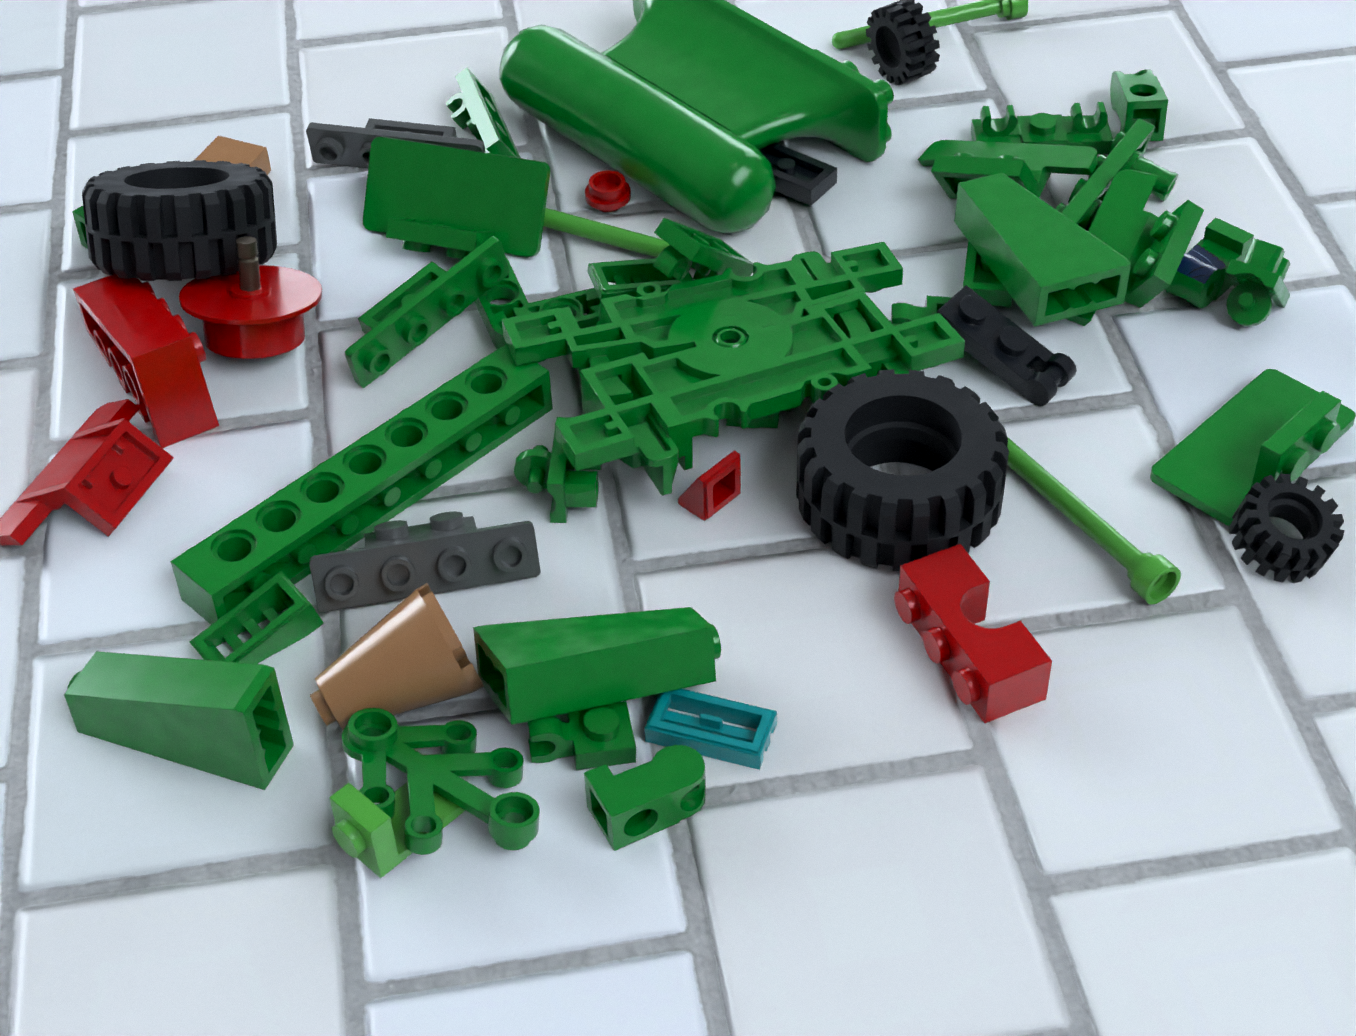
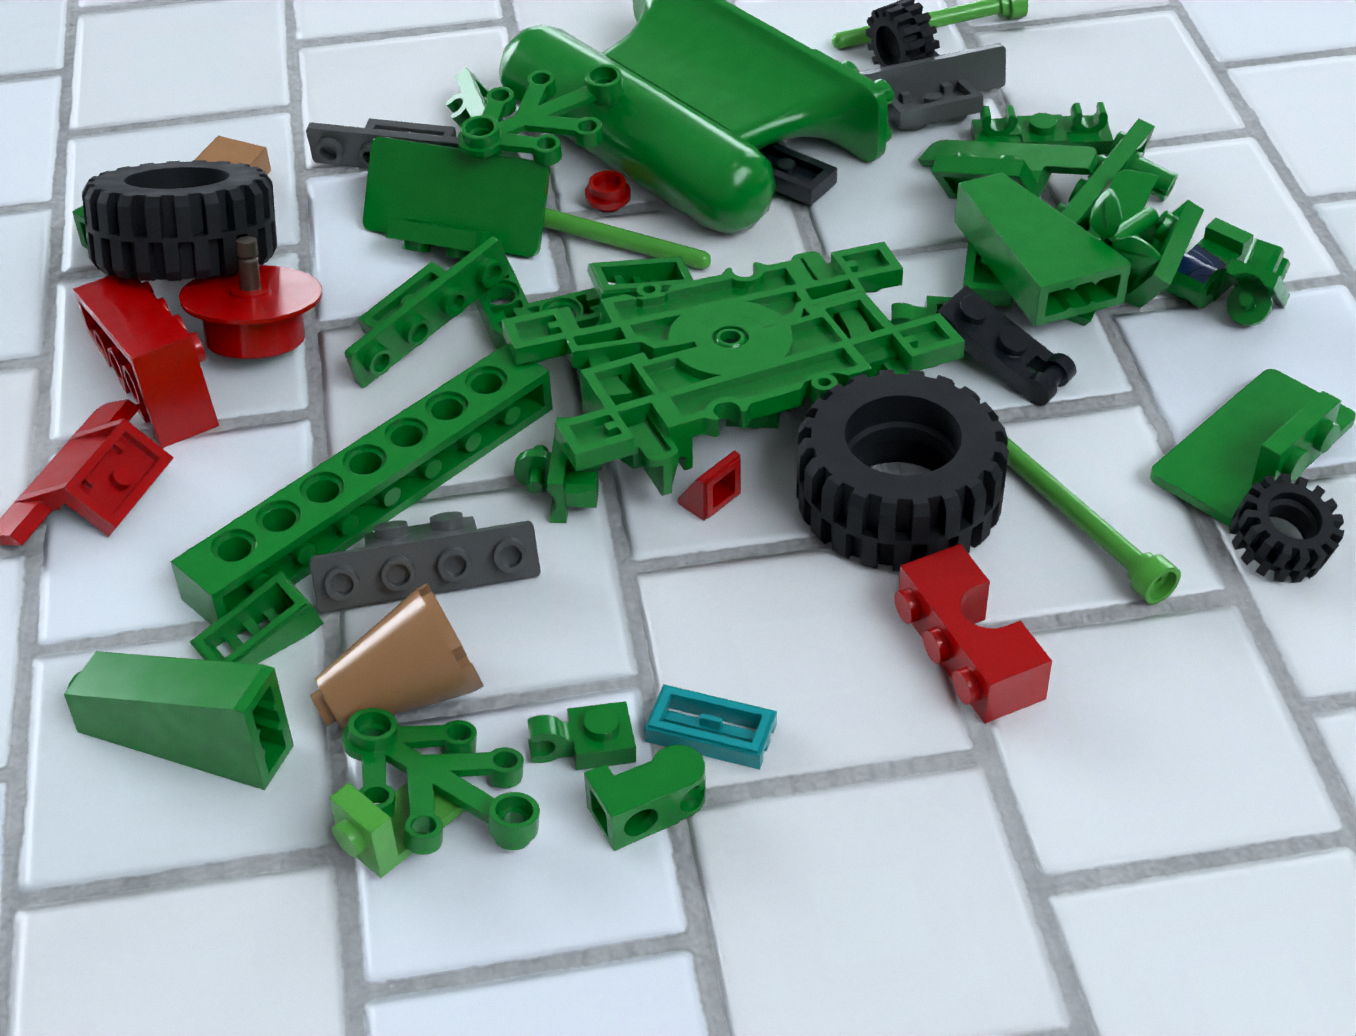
(486, 135): none -> green plant
(593, 660): green slope -> none
(696, 250): green plate -> none
(942, 85): none -> dark grey bracket
(1122, 237): none -> green plant
(1139, 97): green leg -> none

